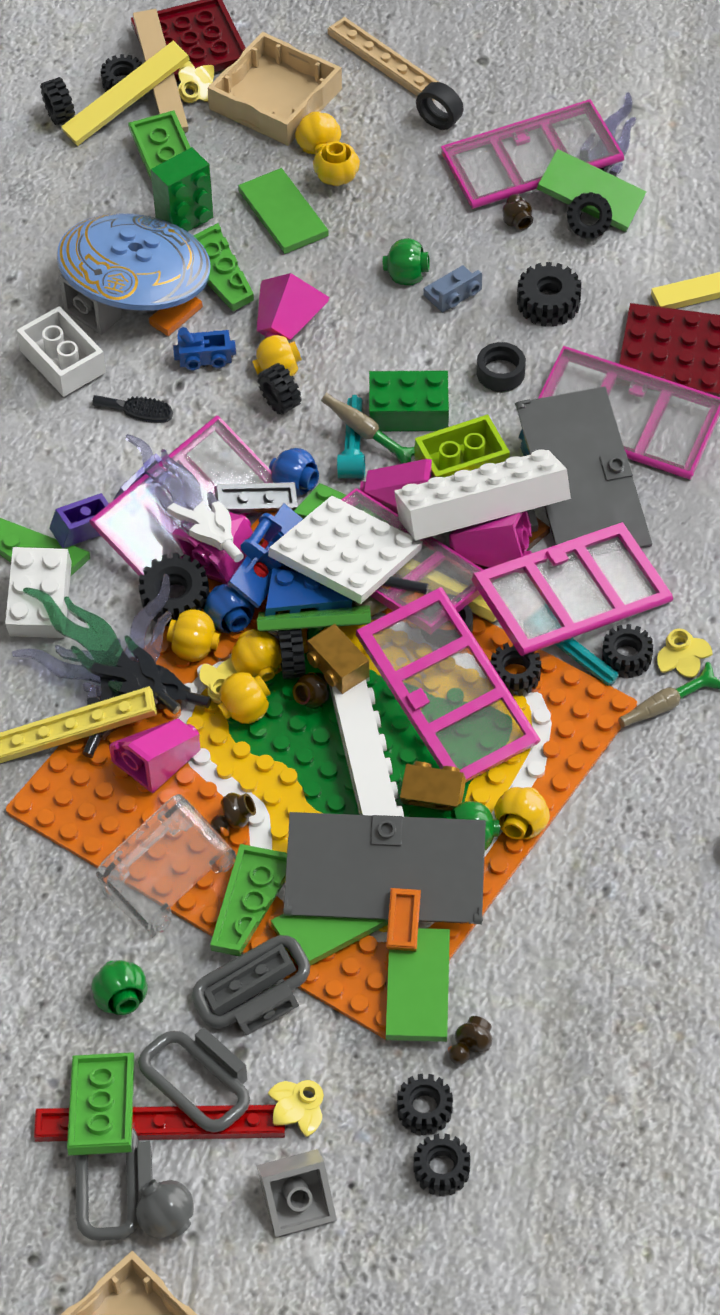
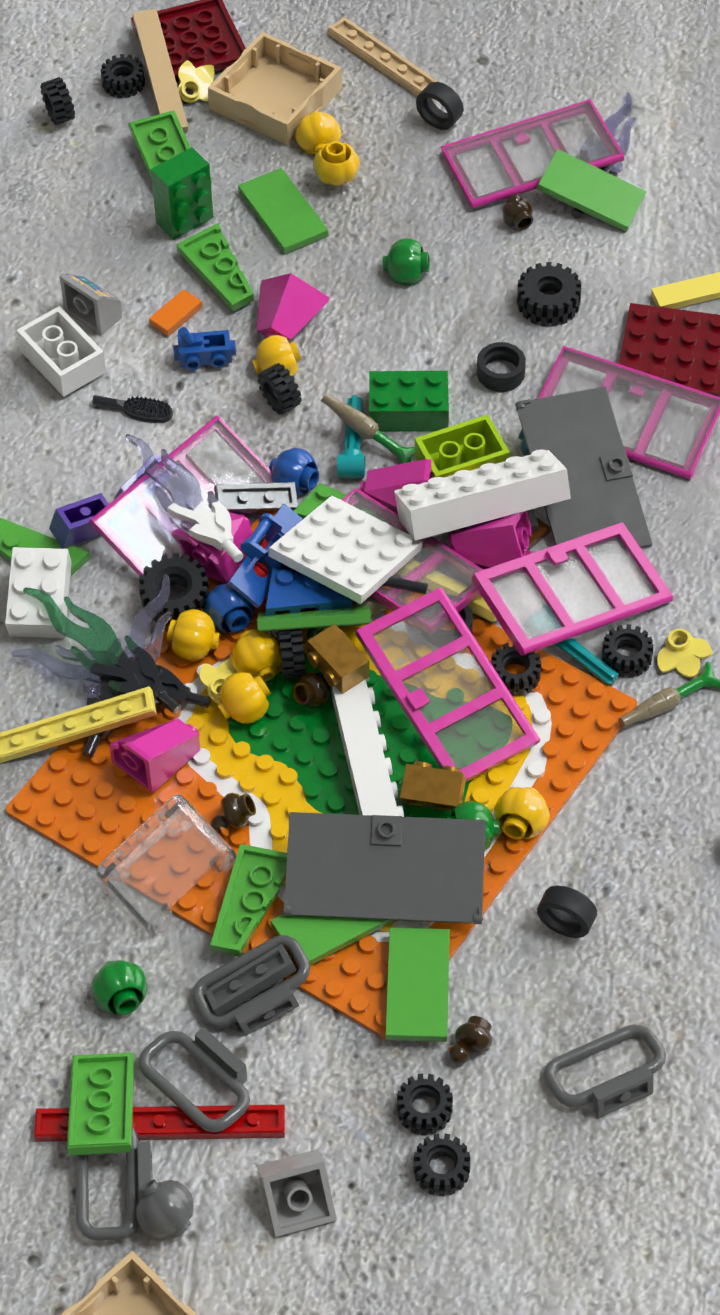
(103, 264): medium blue dish -> none
(125, 93): light yellow tile -> none
(295, 1107): light yellow plate -> none
(403, 919): orange tile -> none
(453, 288): sand blue bracket -> none
(567, 911): none -> black tyre
(578, 204): black tyre -> none
(617, 1091): none -> dark grey bar

